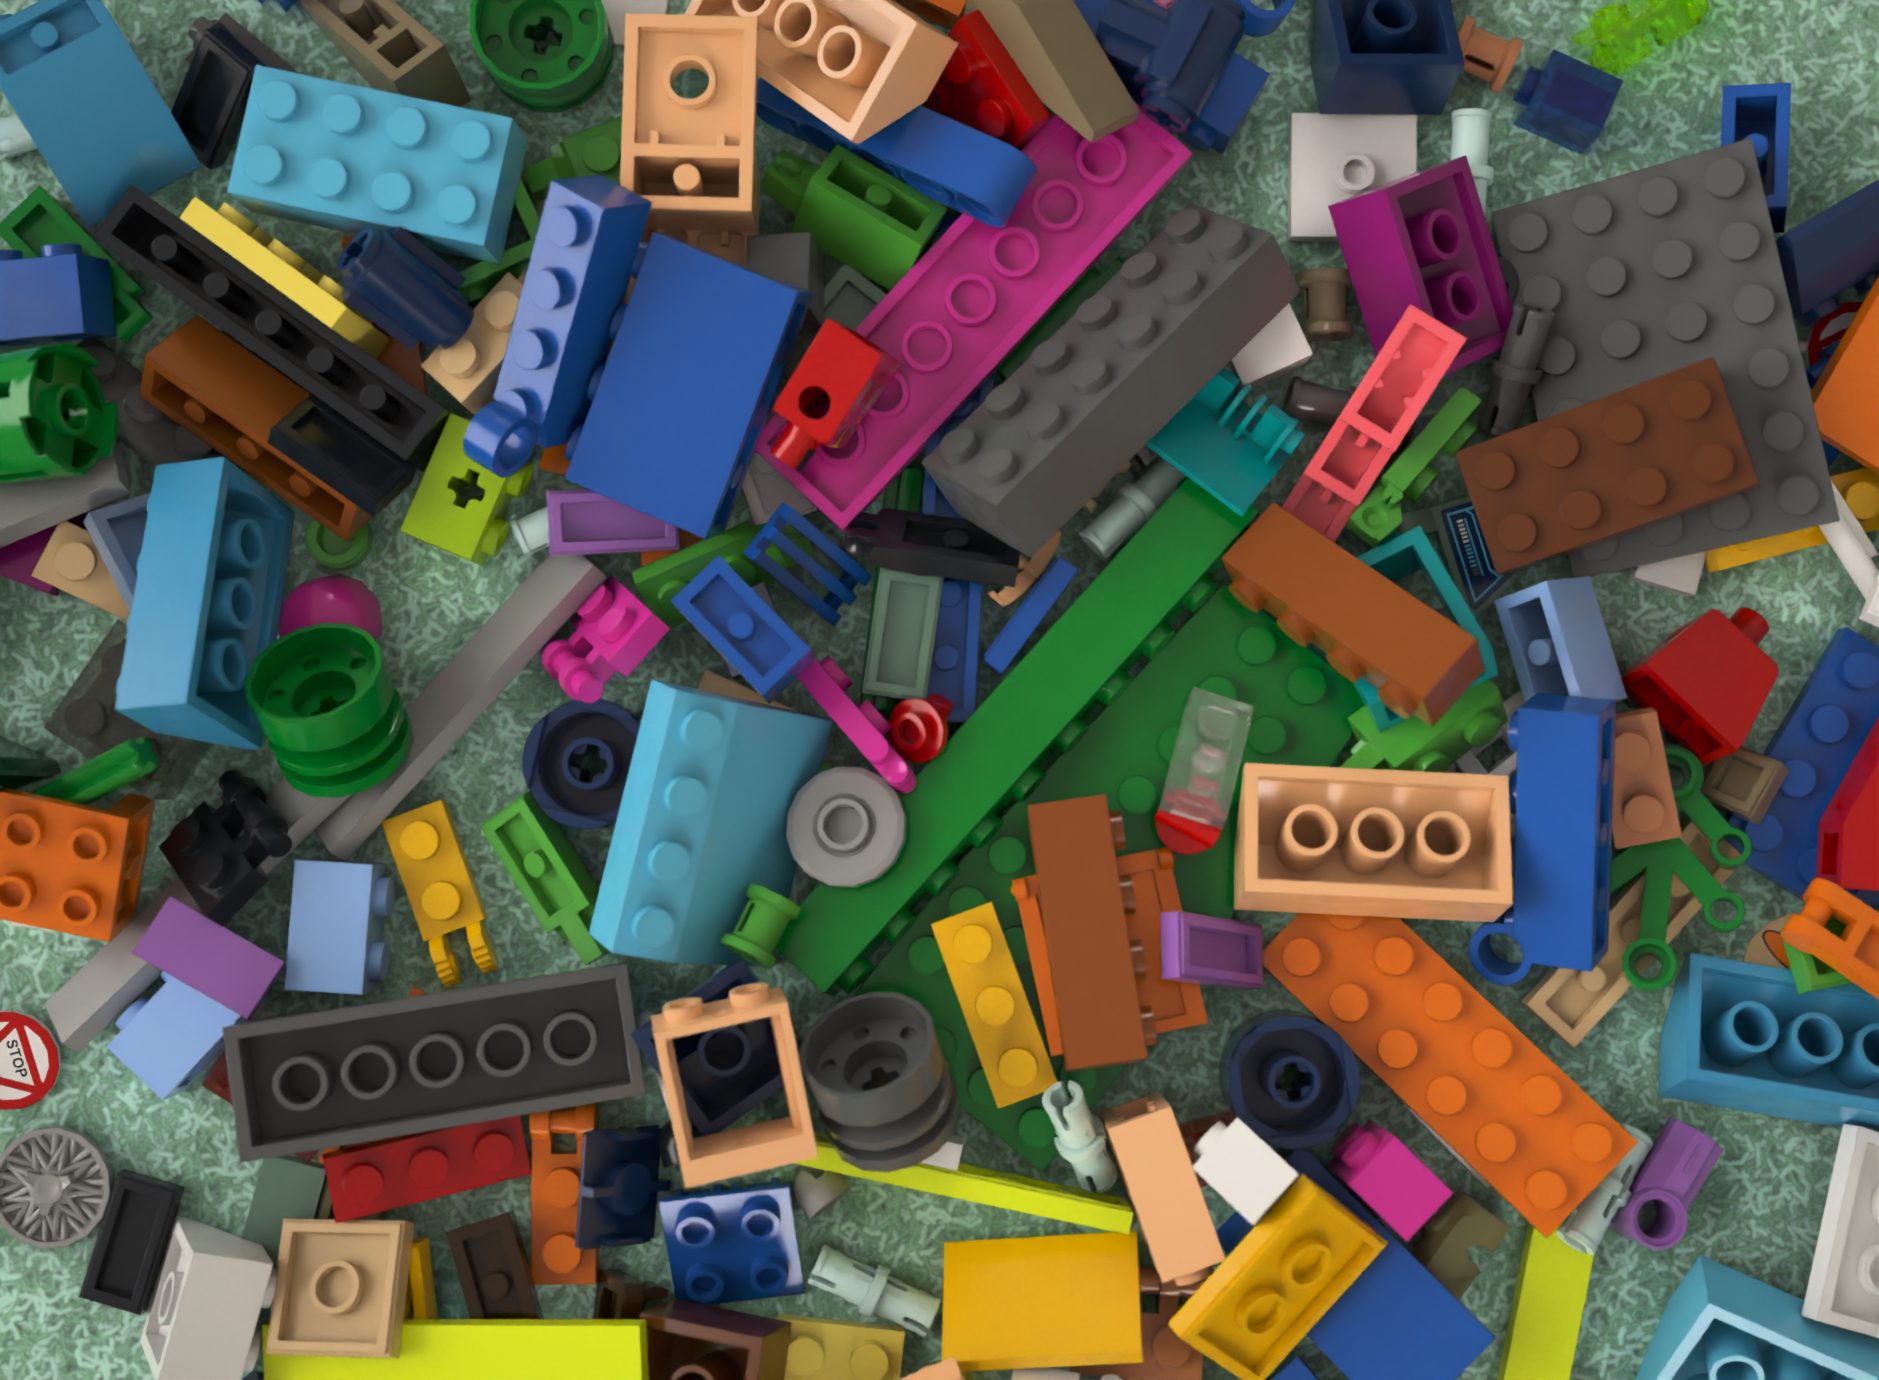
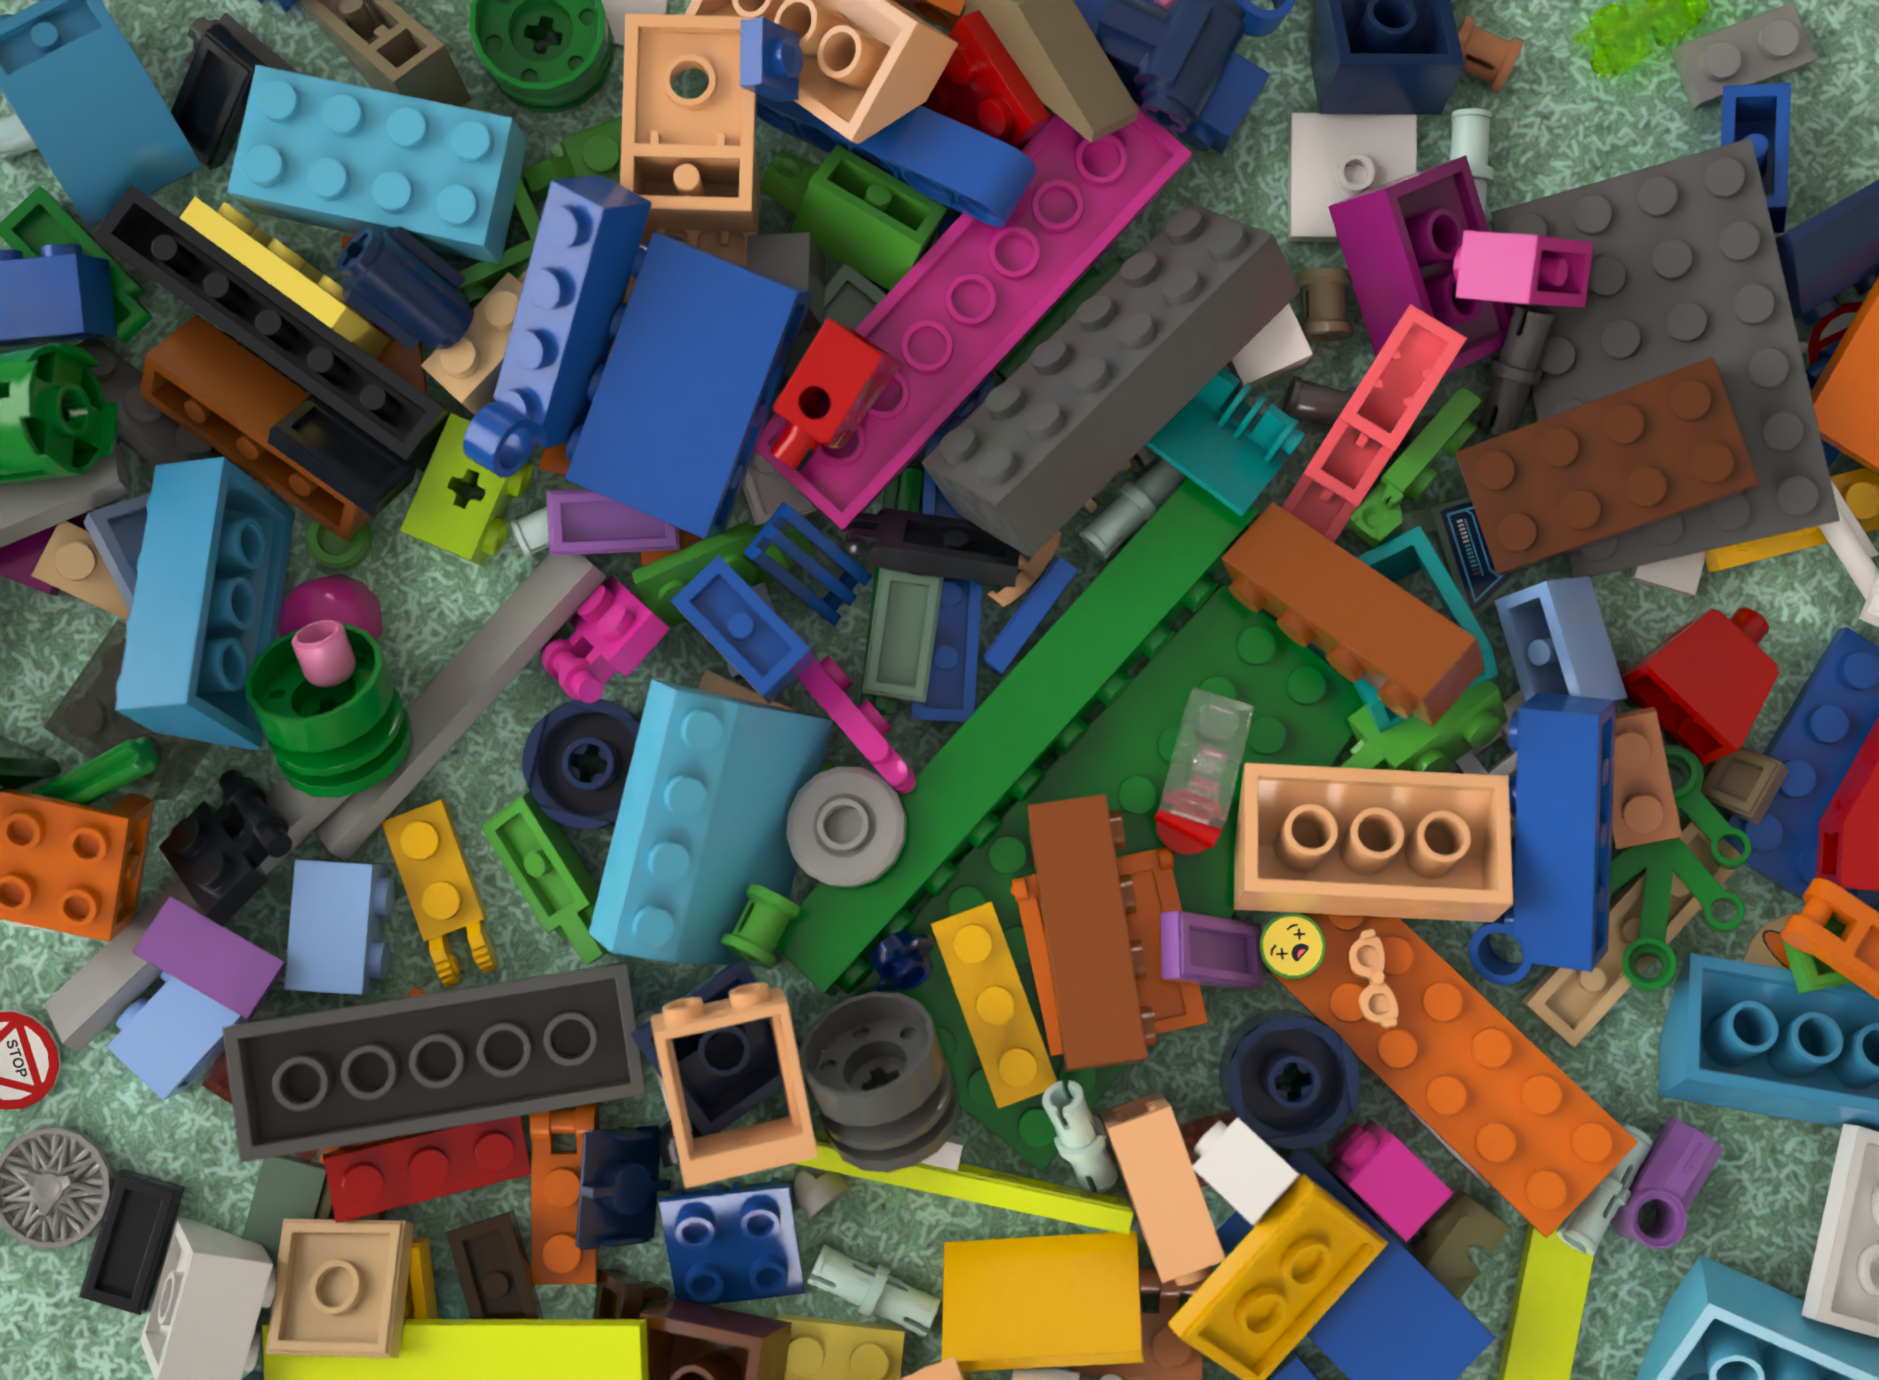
(324, 653): none -> bright pink piece
(770, 60): none -> blue plate
(902, 961): none -> clear blue plate
(920, 727): red plate -> none
(1292, 946): none -> light yellow tile
(1368, 961): none -> light nougat piece
(1523, 269): none -> brick
(1565, 101): clear blue brick -> none
(1743, 54): none -> light grey plate

